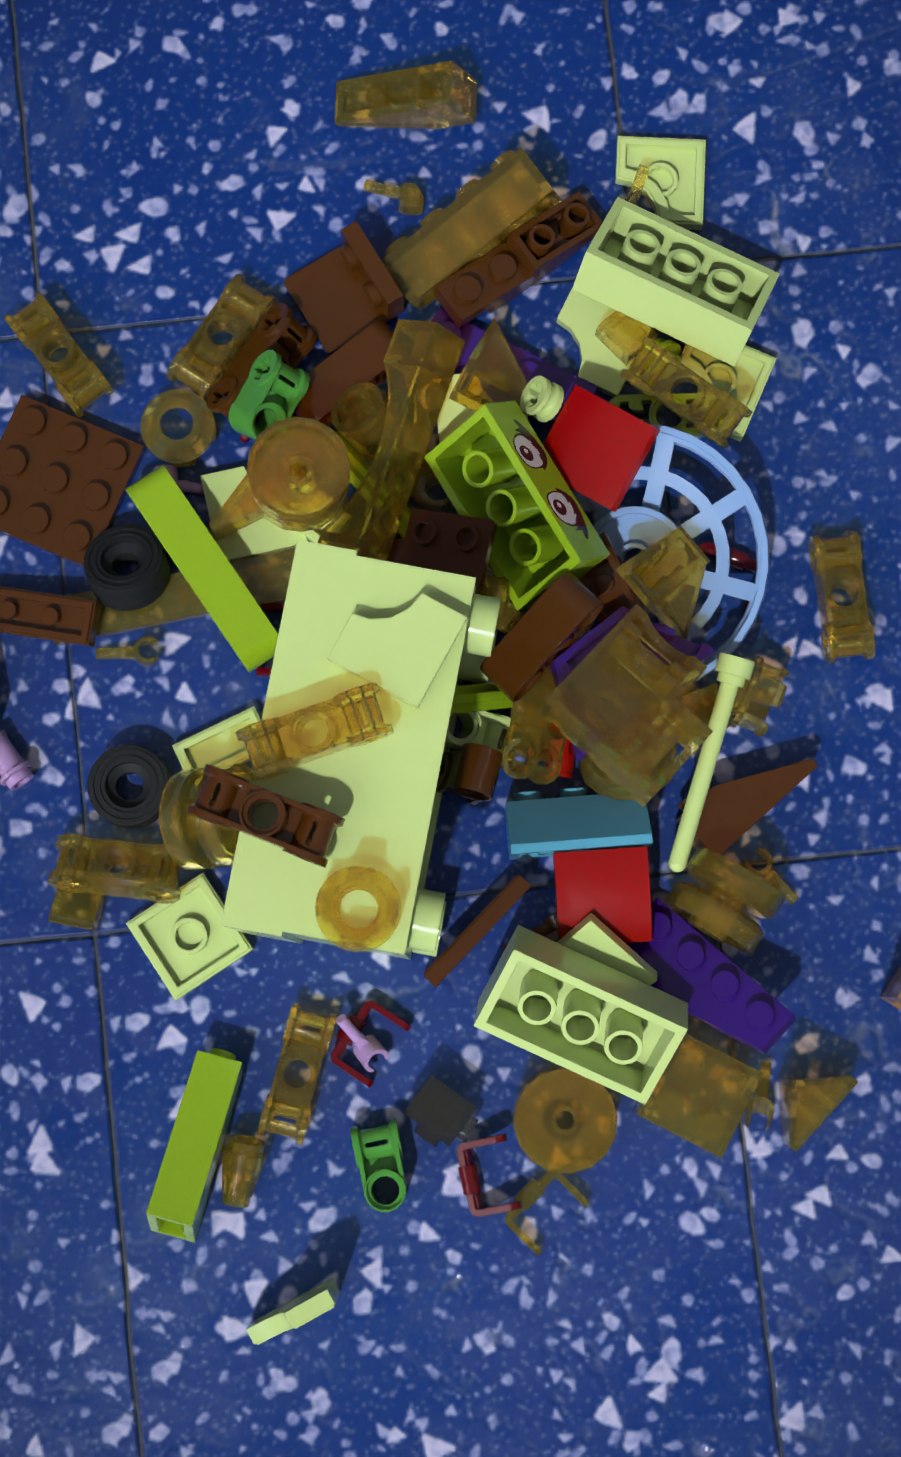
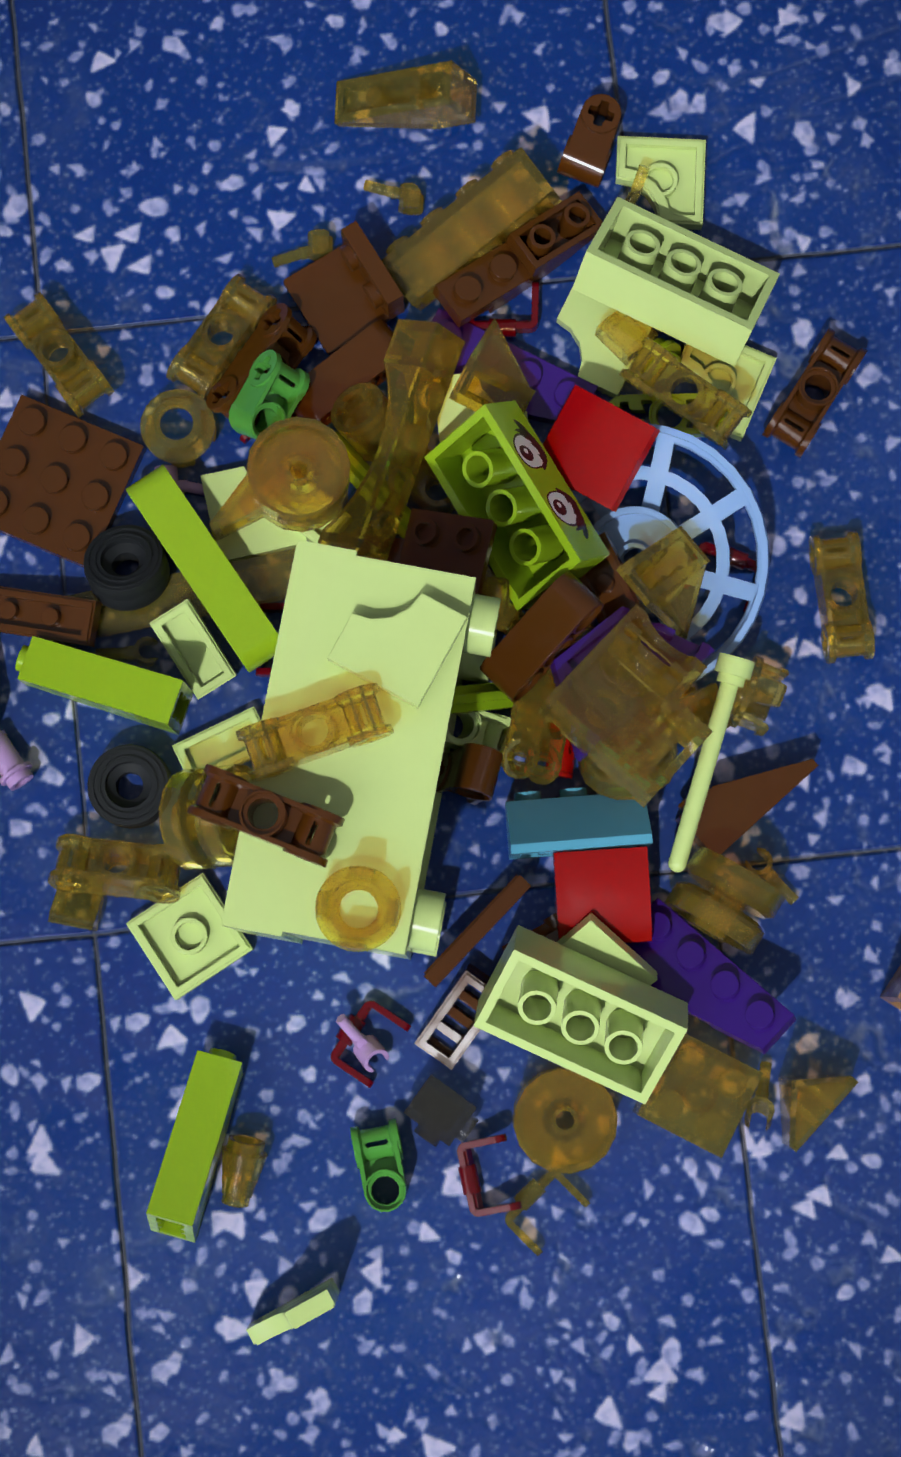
(105, 684): none -> lime slope
(193, 648): none -> yellowish green tile
(291, 1101): clear yellow piece -> none
(318, 245): none -> clear yellow hand
(432, 1045): none -> slope
(510, 326): none -> dark red piece
(541, 399): yellowish green bush -> none
(590, 145): none -> reddish brown piece
(799, 415): none -> reddish brown piece

